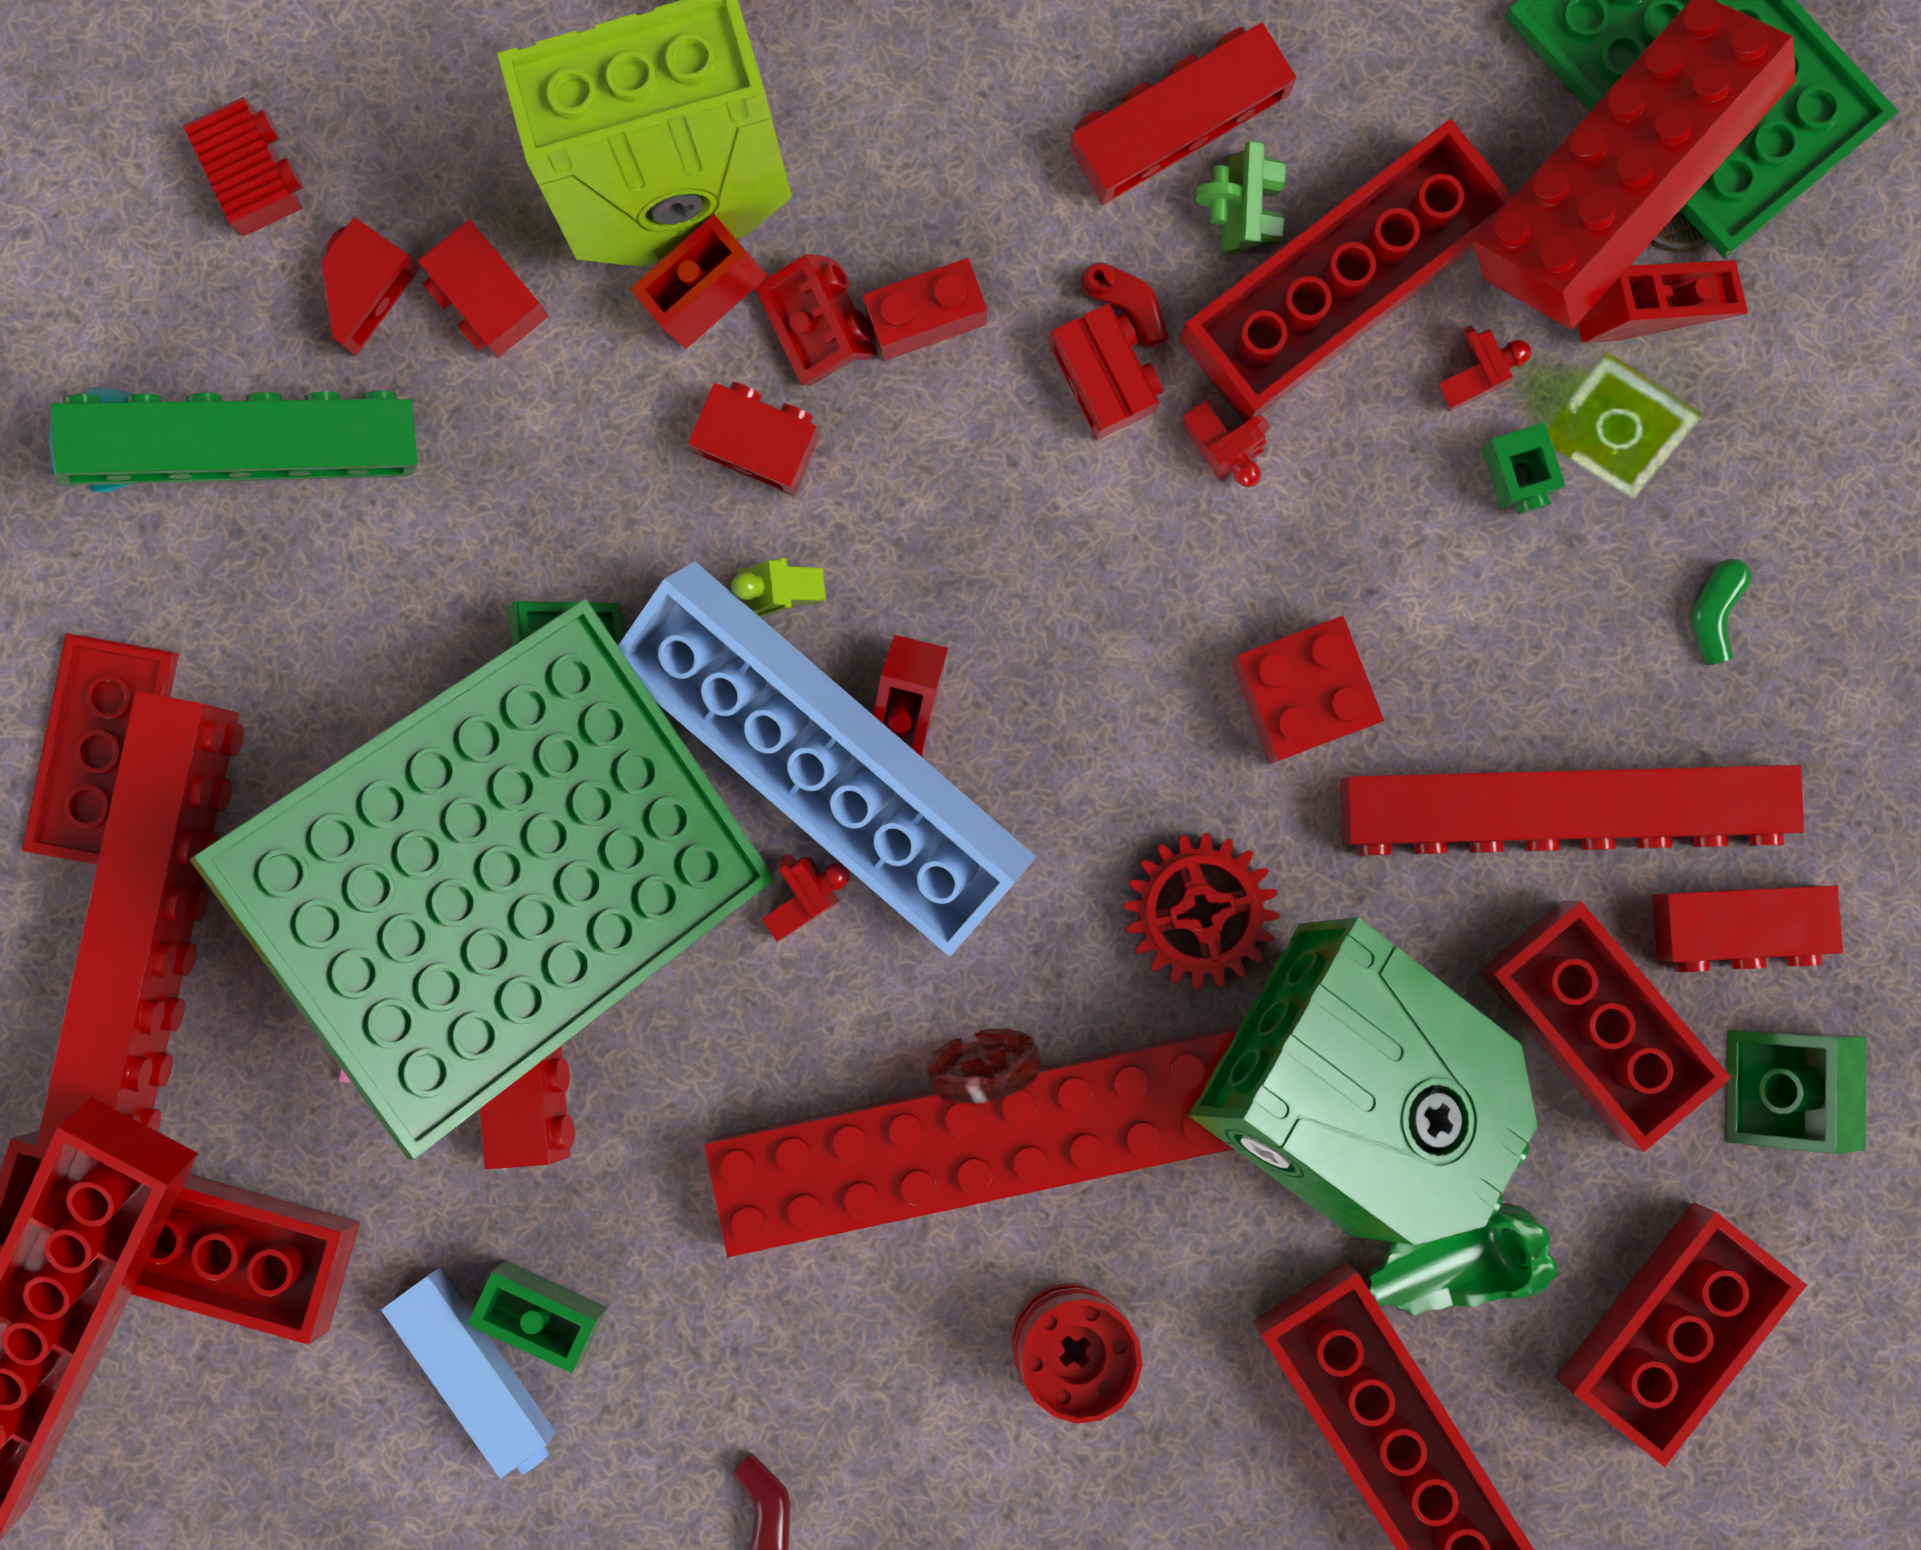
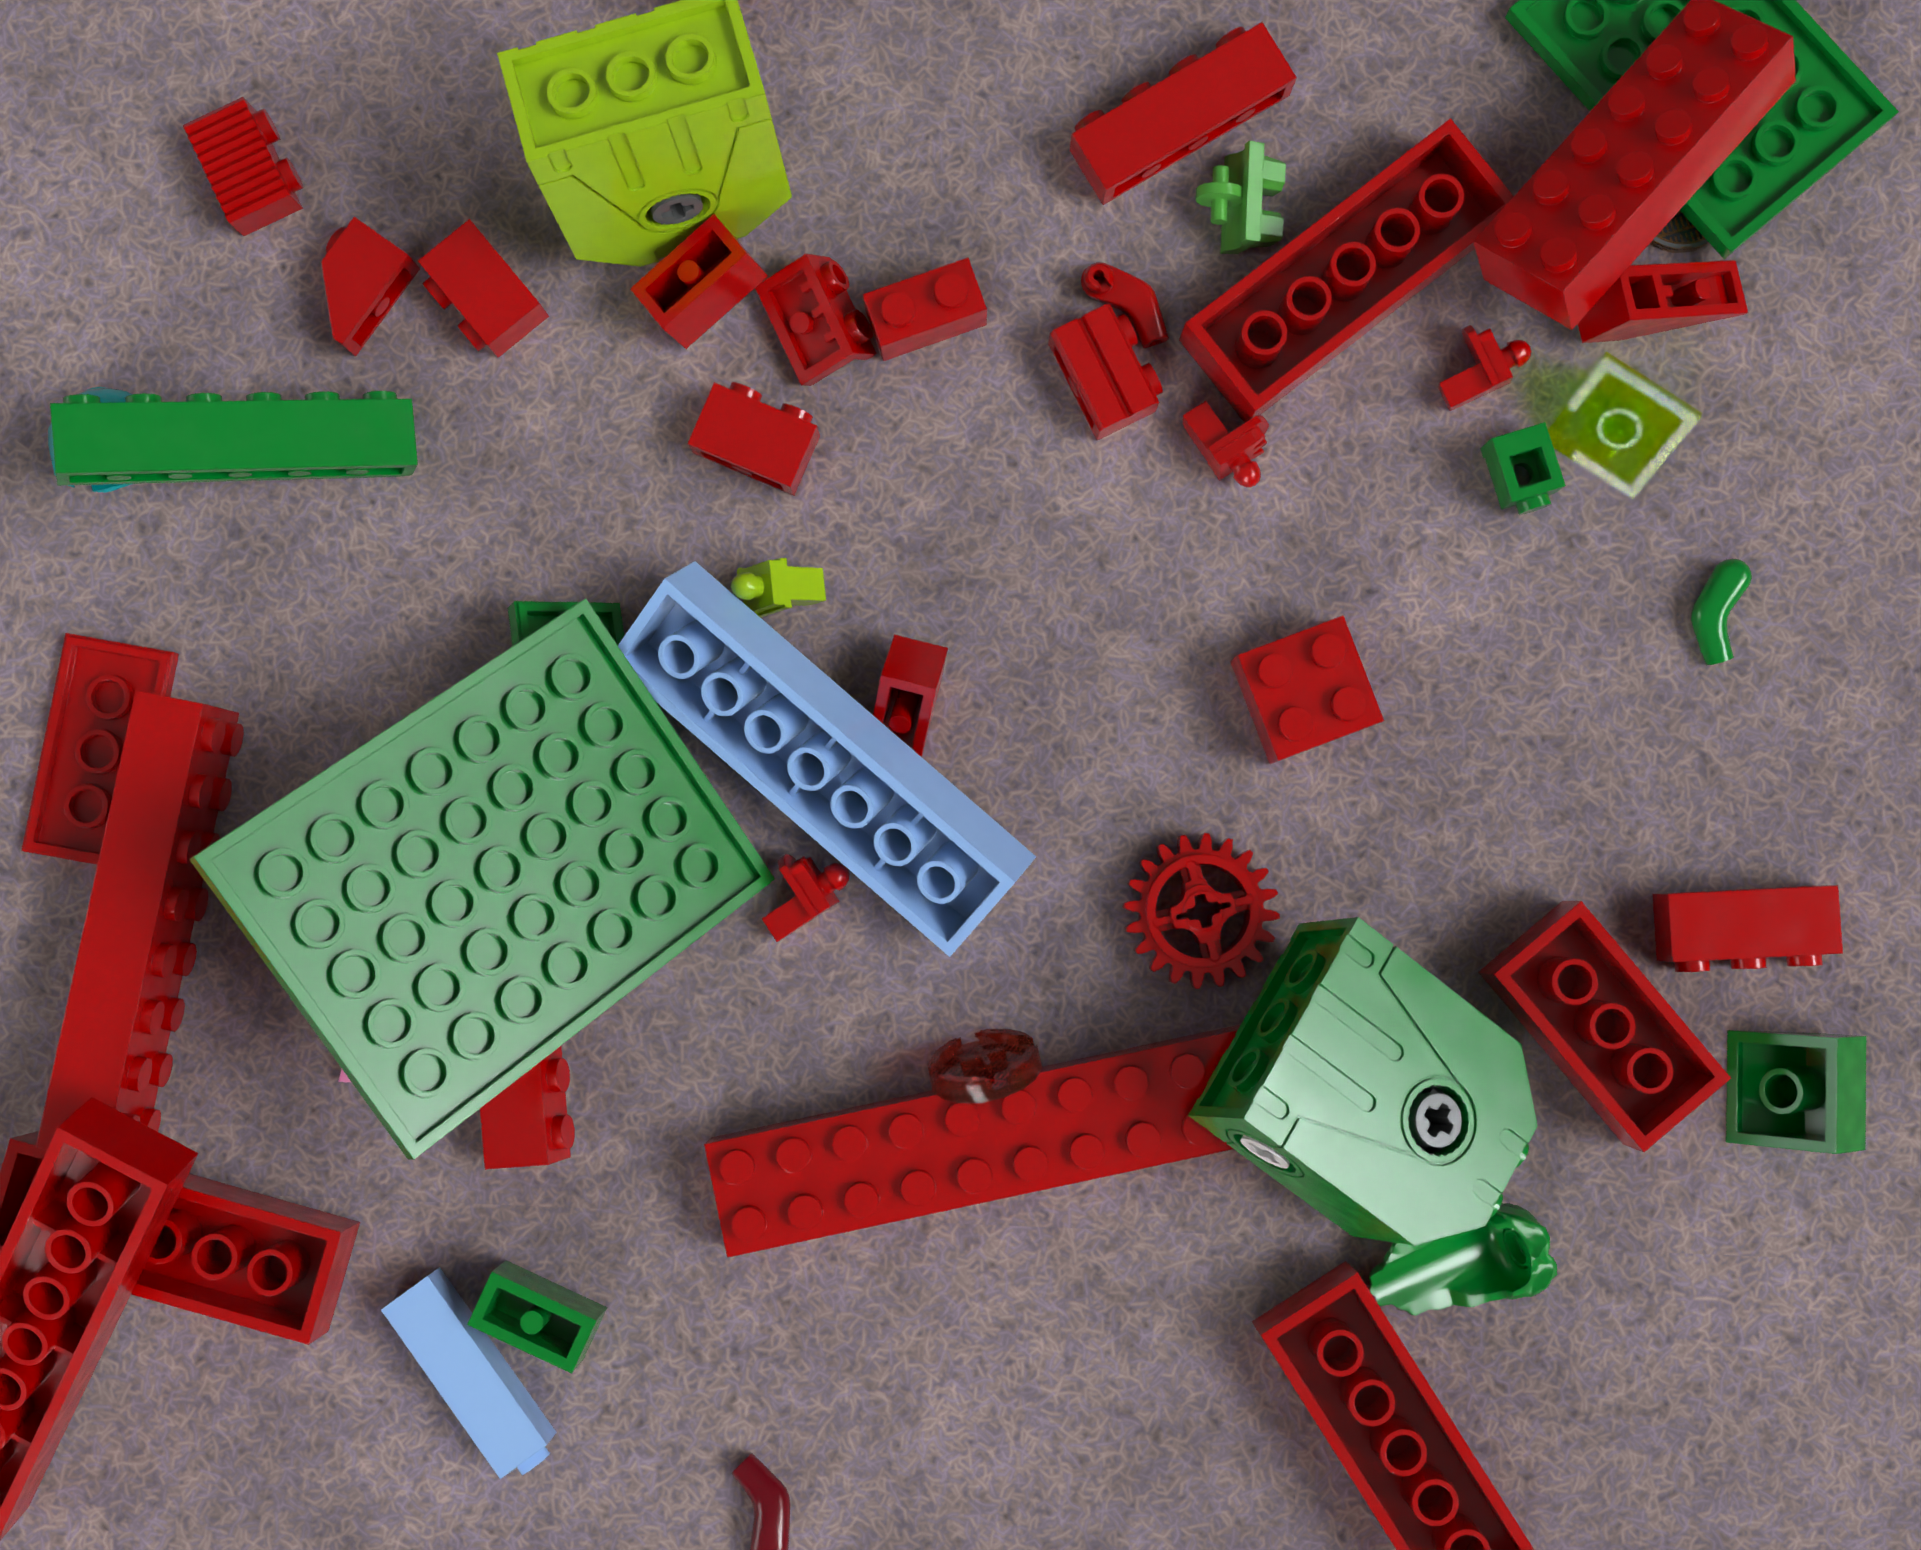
(1097, 1379): red wheel -> none
(1572, 806): red brick -> none
(1680, 1332): red brick -> none

